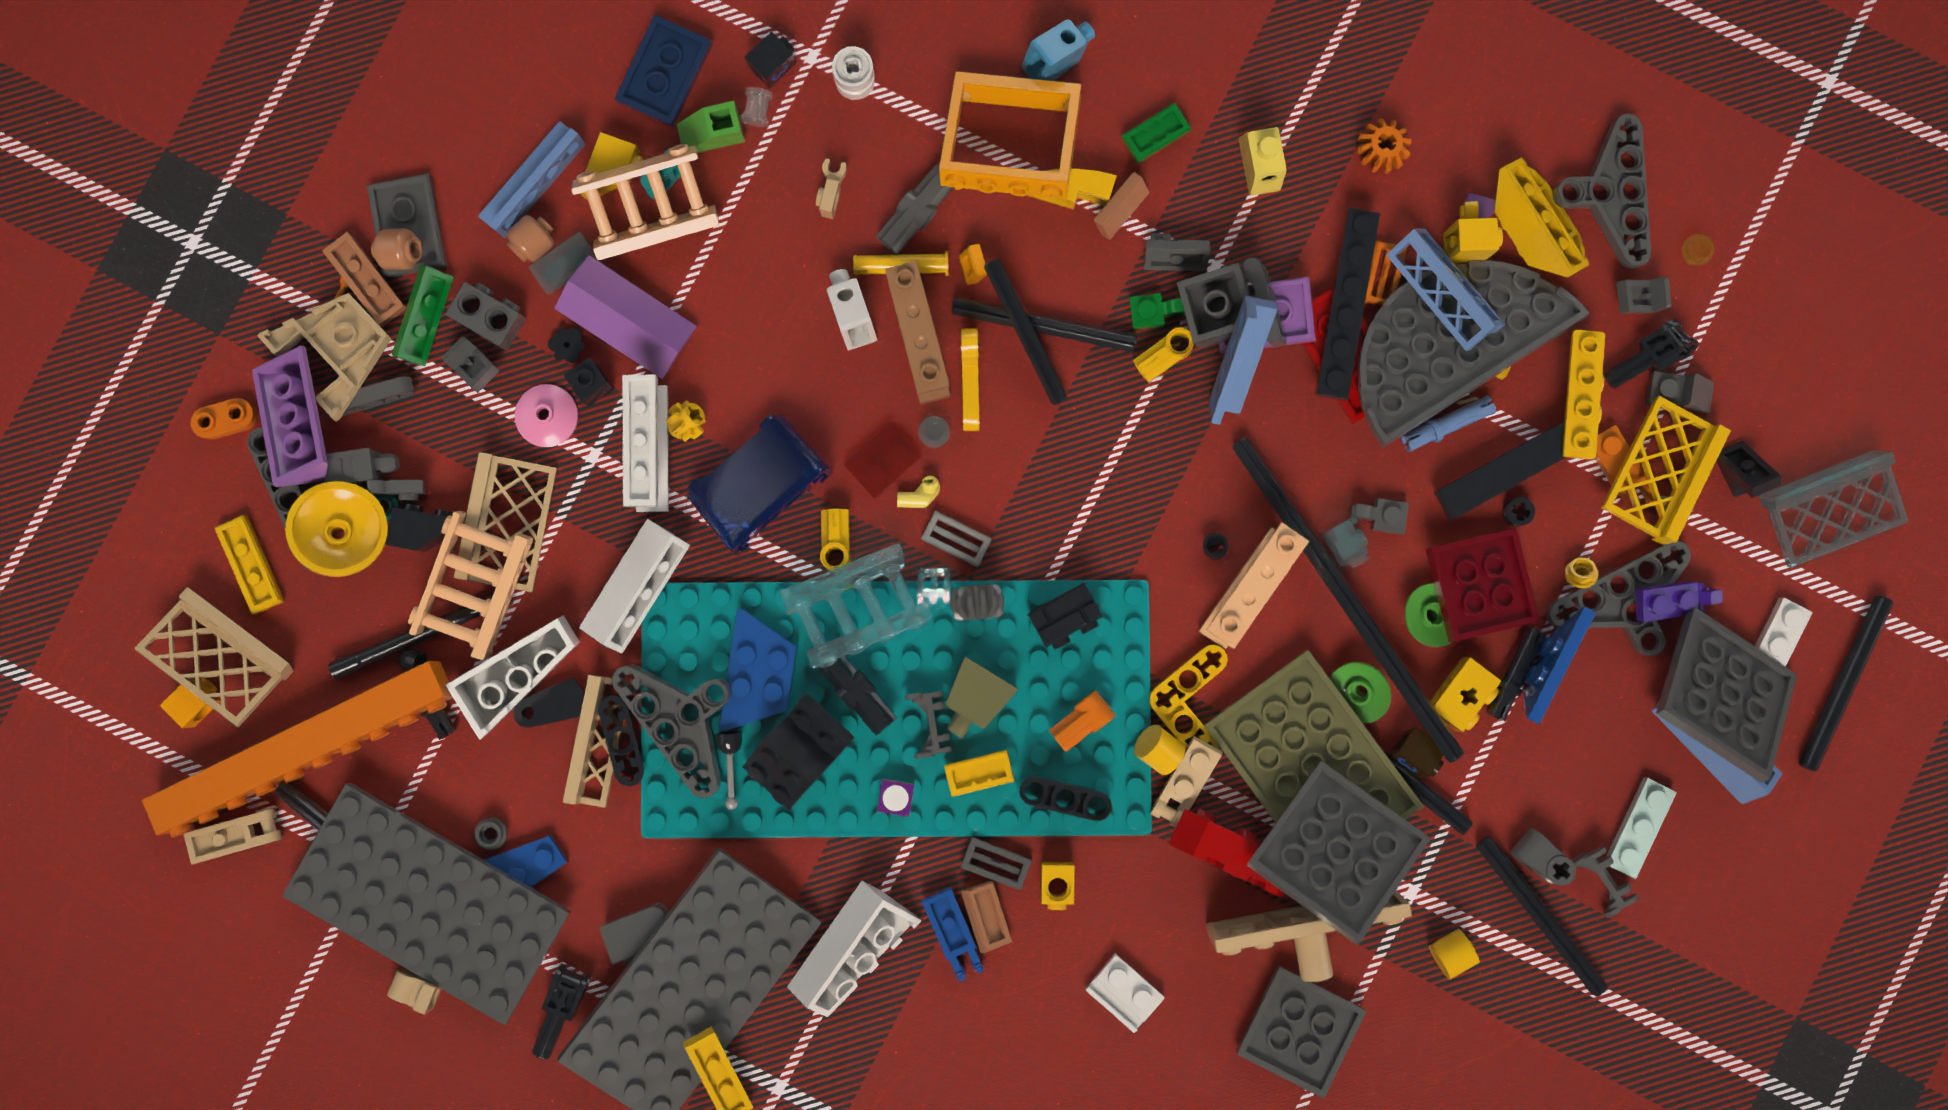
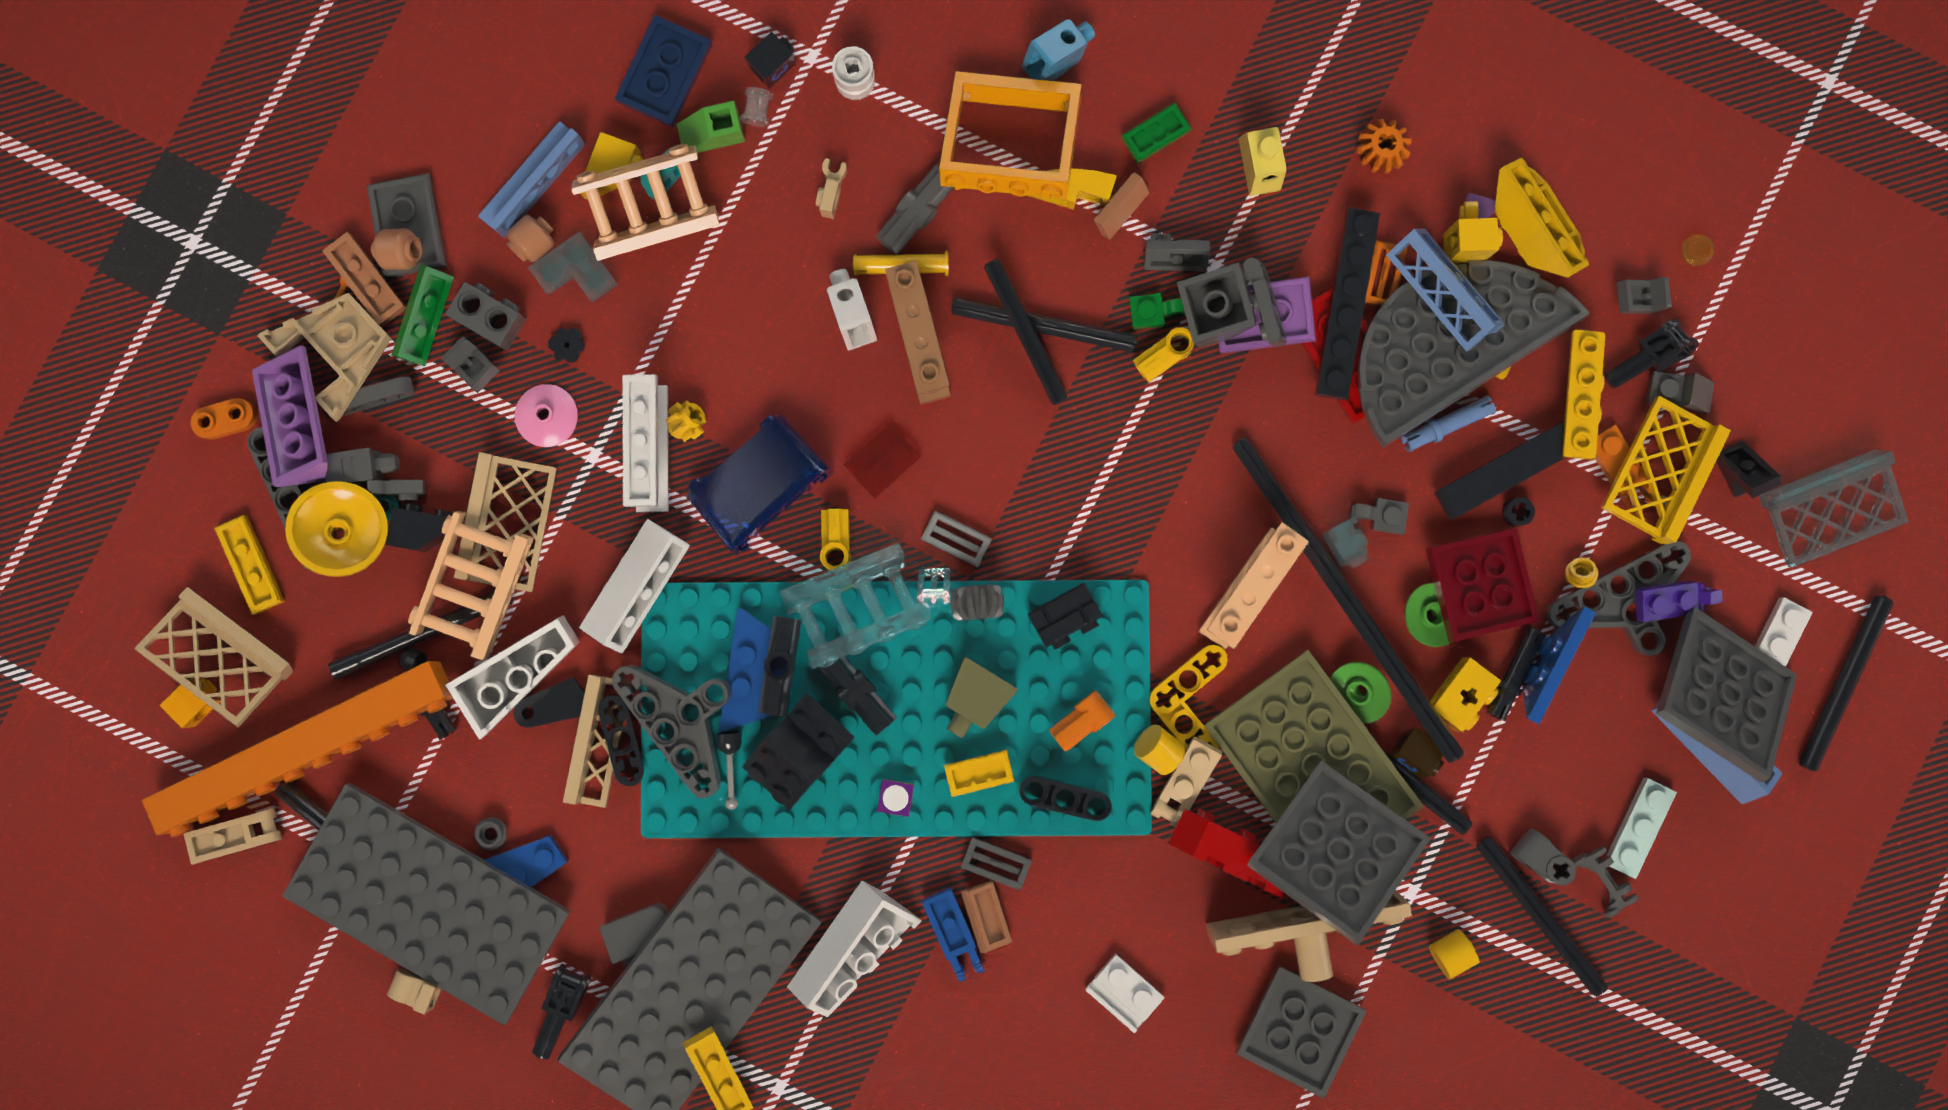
(589, 382): black brick -> none
(624, 316): medium lavender slope -> none
(777, 688): none -> black piece
(922, 496): light yellow arm -> none
(931, 745): dark grey piece -> none
(934, 432): clear light blue plate -> none
(969, 344): yellow beam -> none
(973, 264): light orange tile -> none
(1054, 870): yellow brick -> none
(1214, 540): black hinge -> none
(1241, 357): medium blue fence -> none
(1612, 175): dark grey beam -> none

